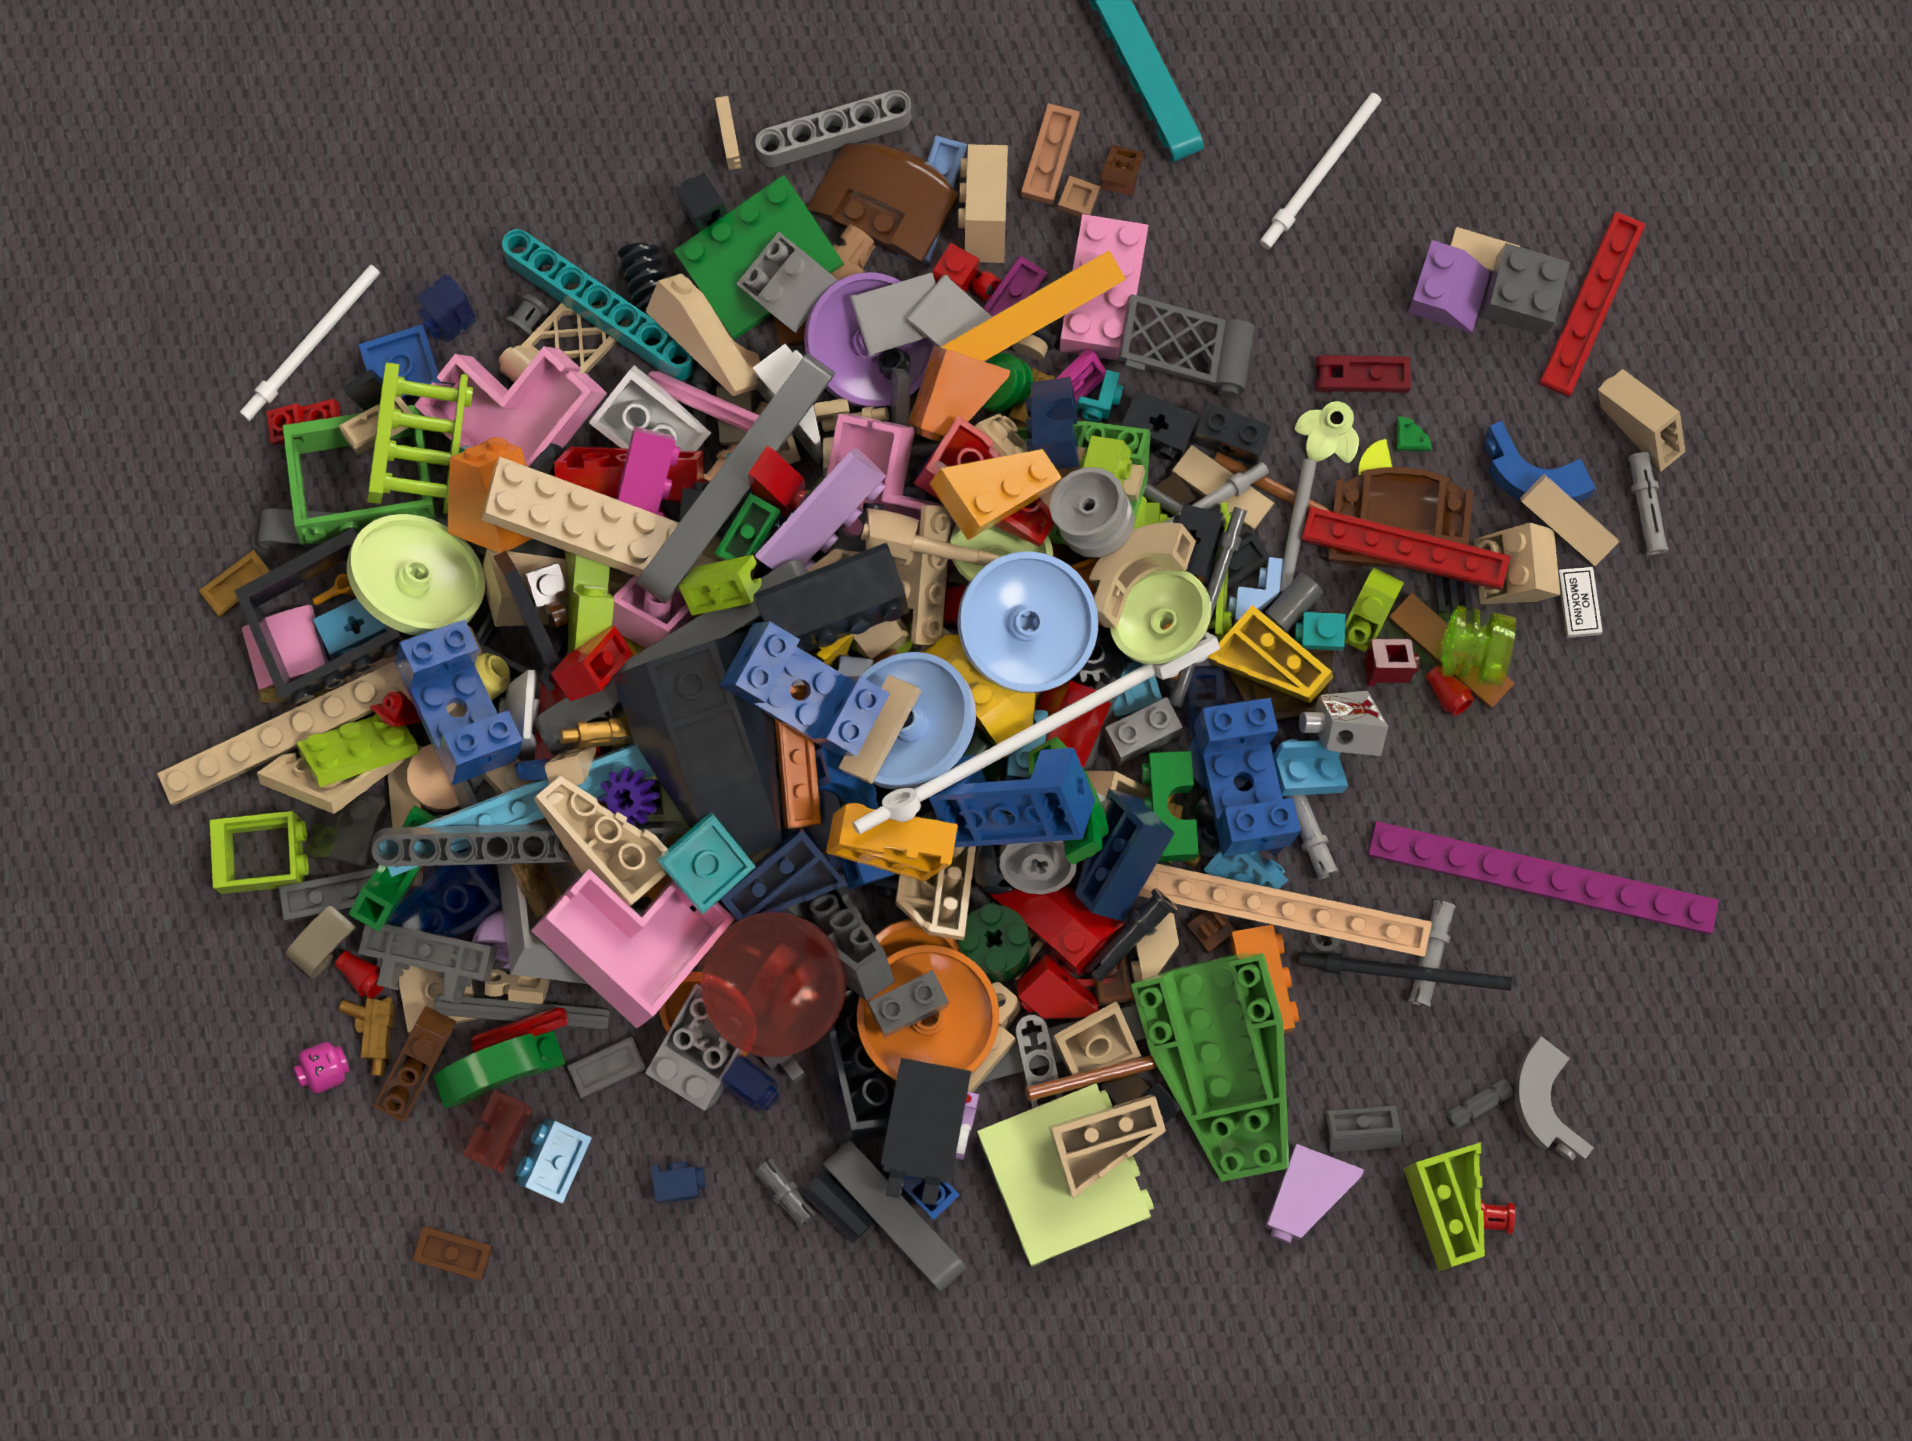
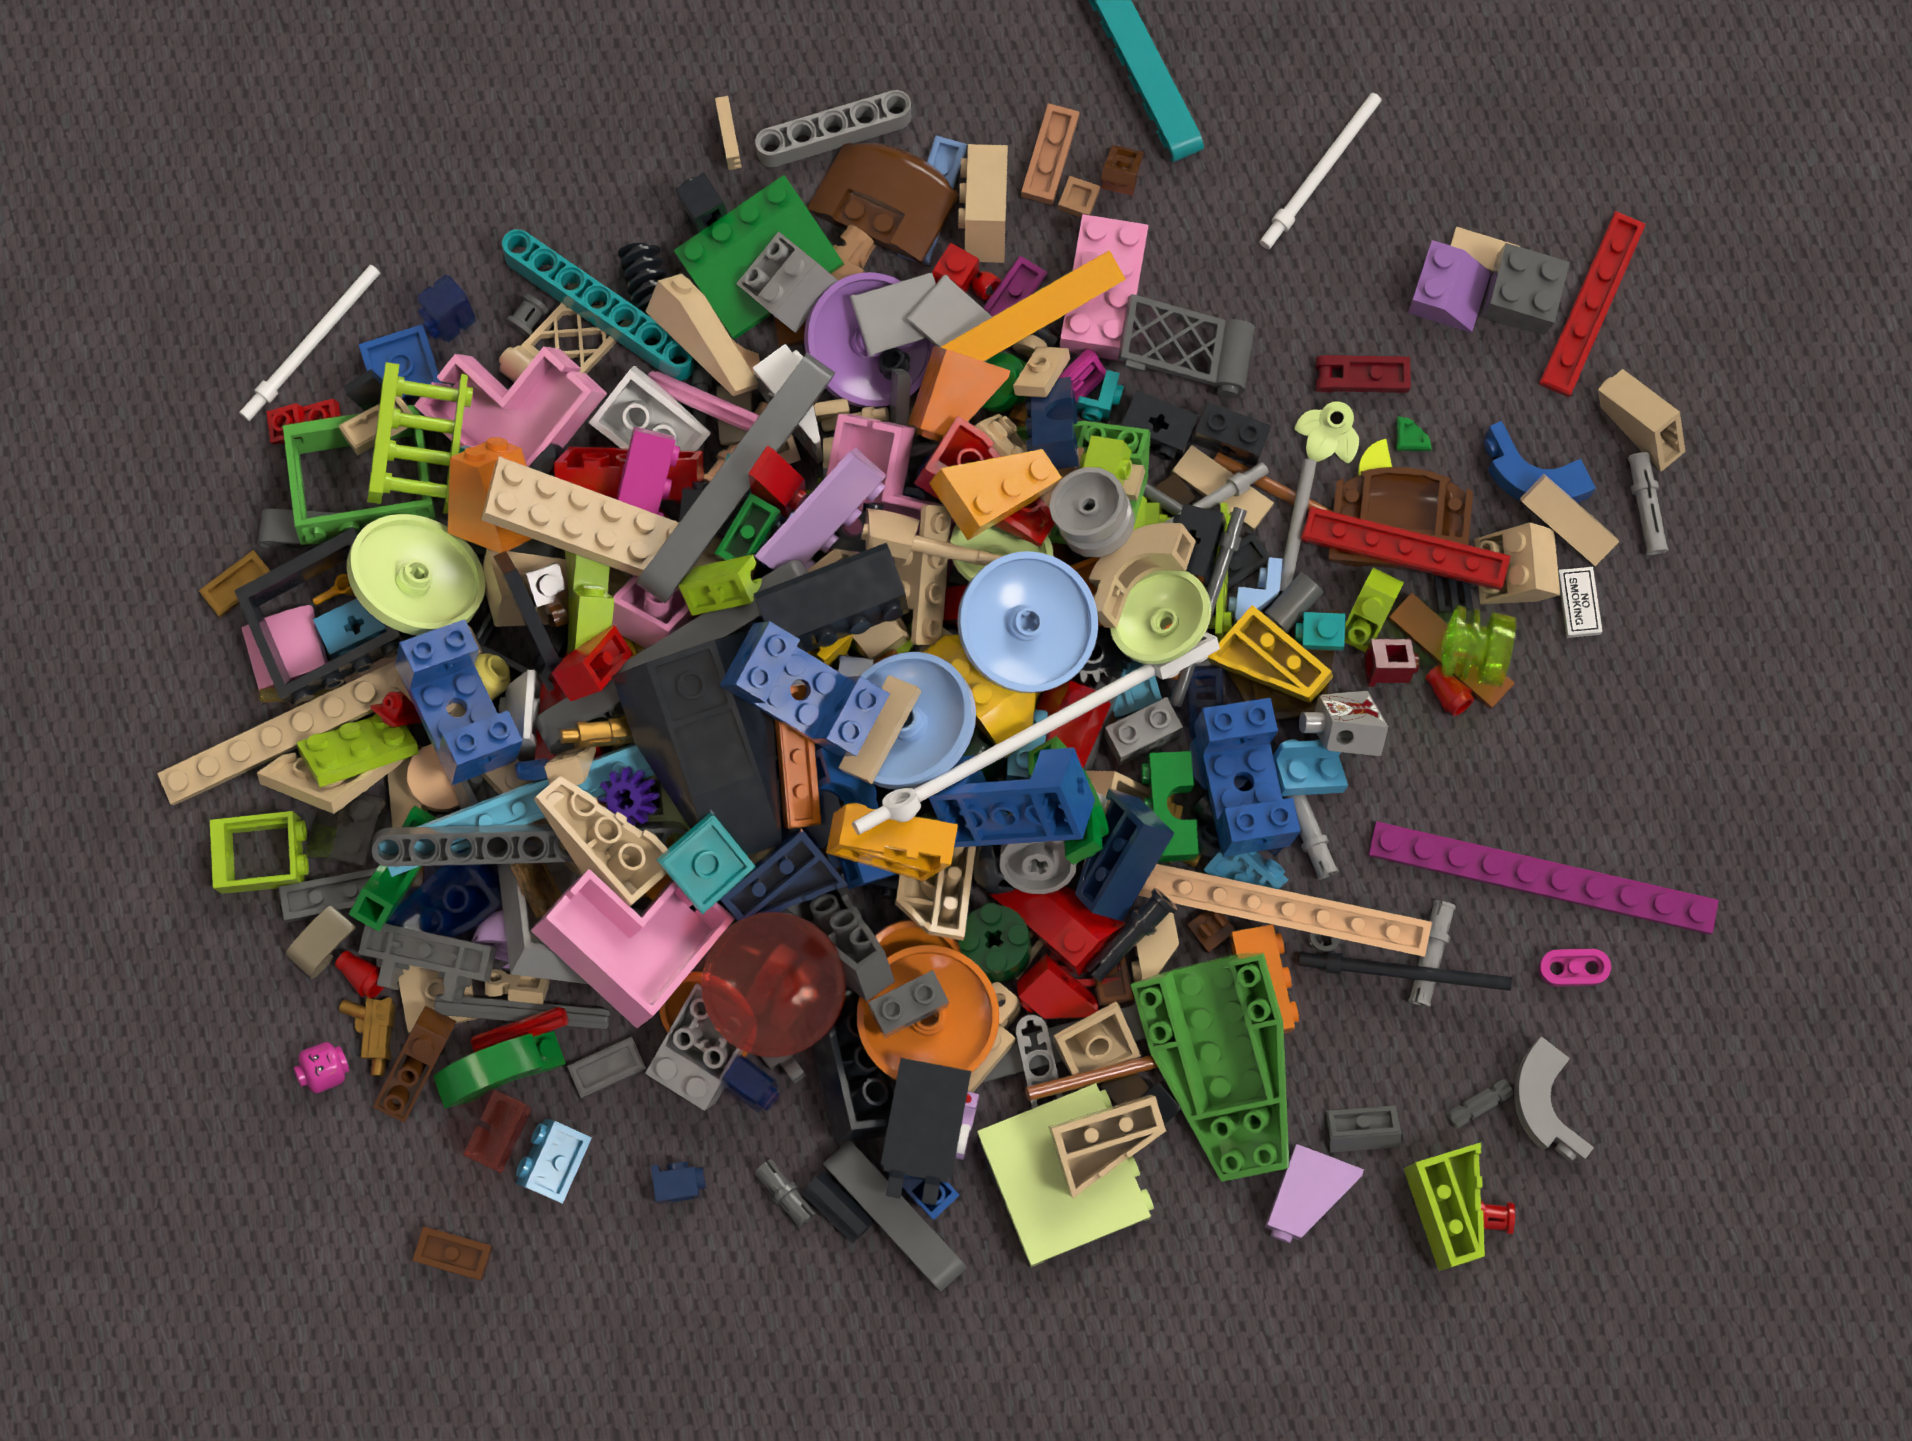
(1041, 372): none -> tan plate
(1573, 967): none -> dark pink plate

